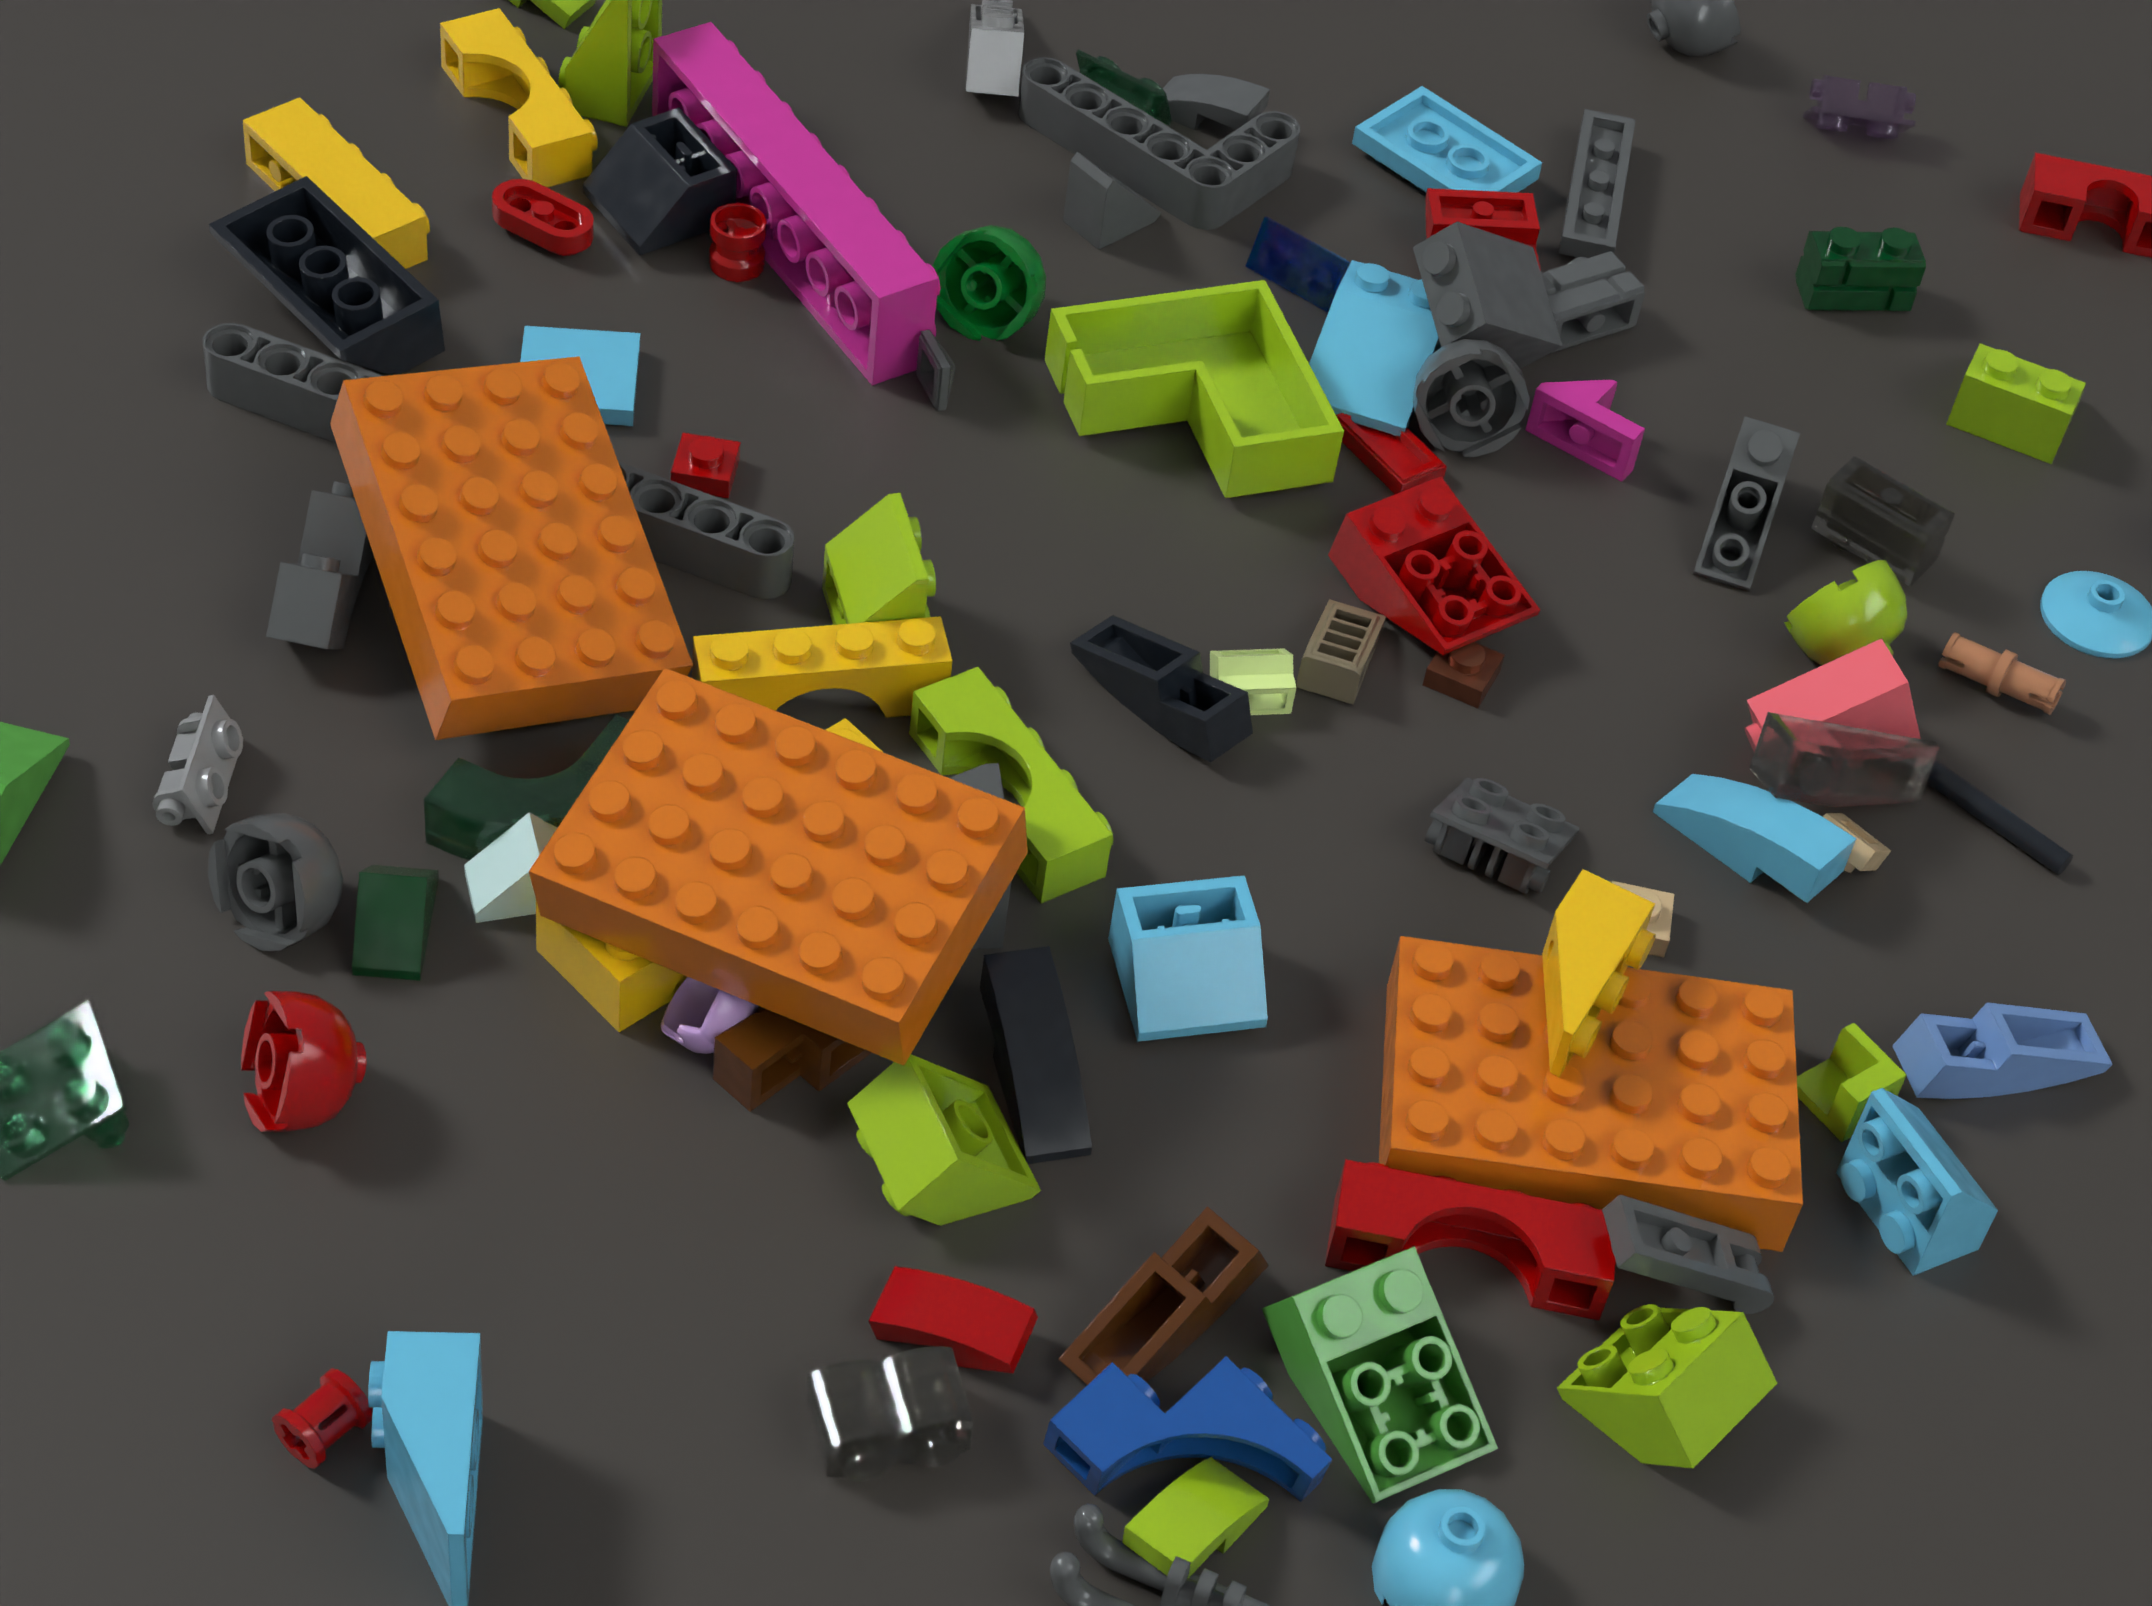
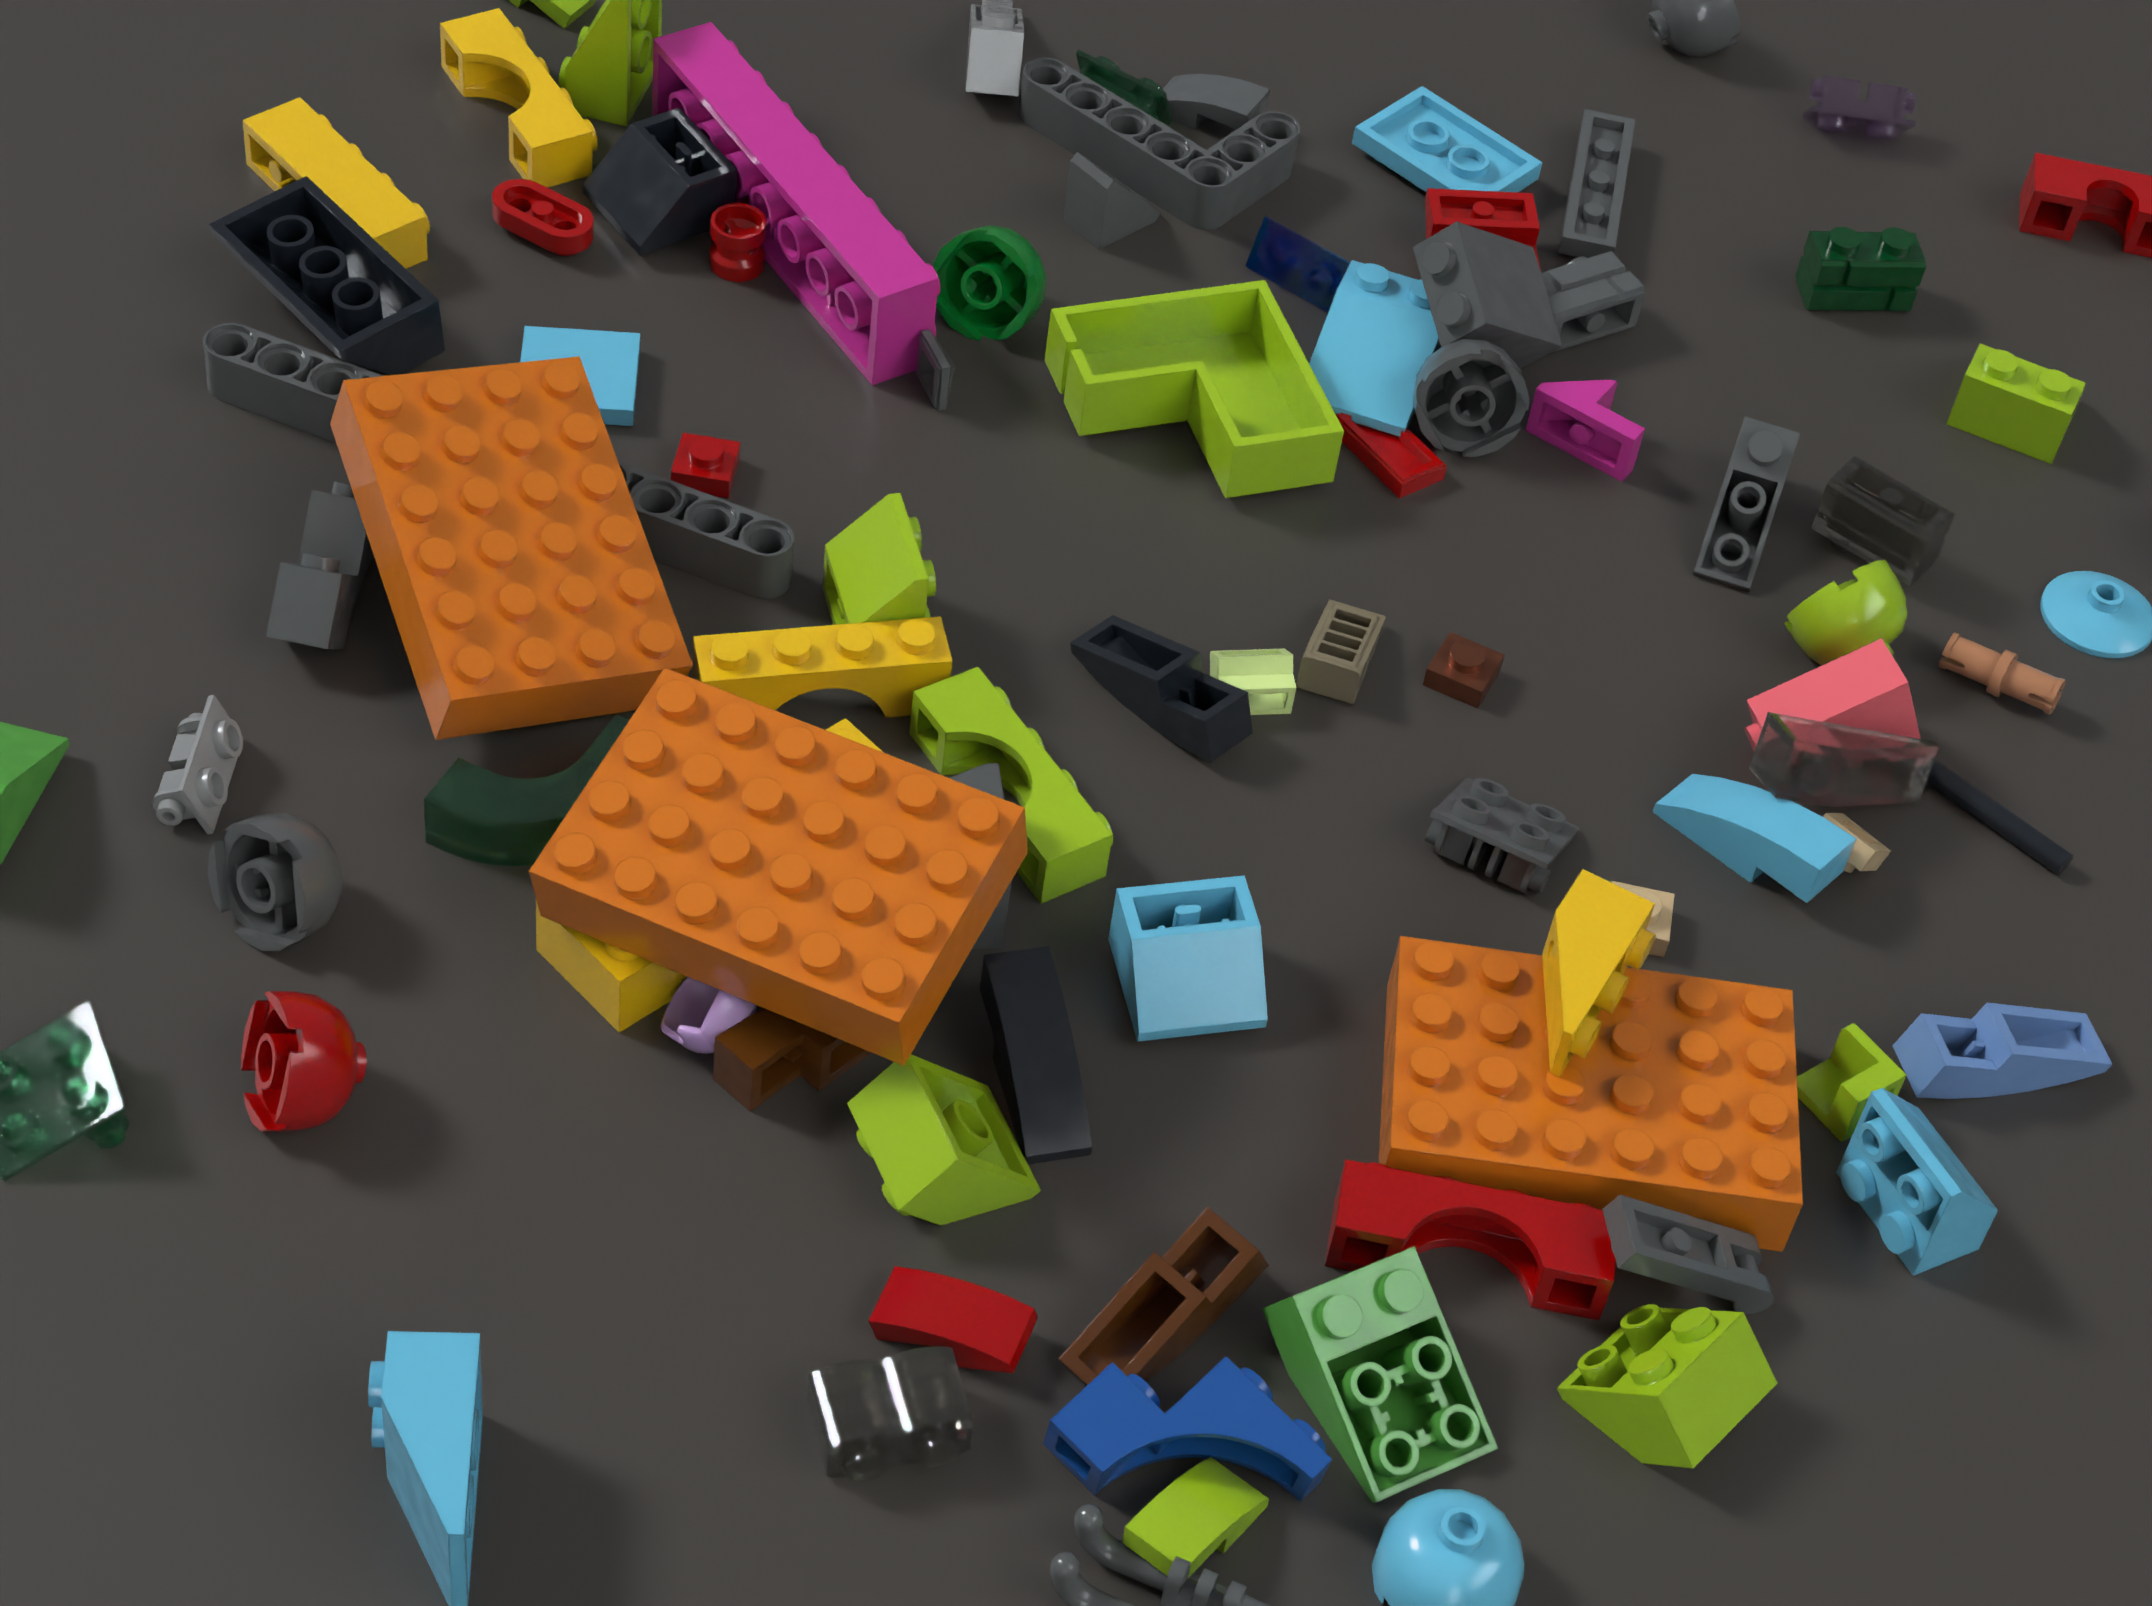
(322, 1418): red bush -> none
(393, 921): dark green slope -> none
(500, 873): light aqua slope -> none
(1429, 568): red slope -> none

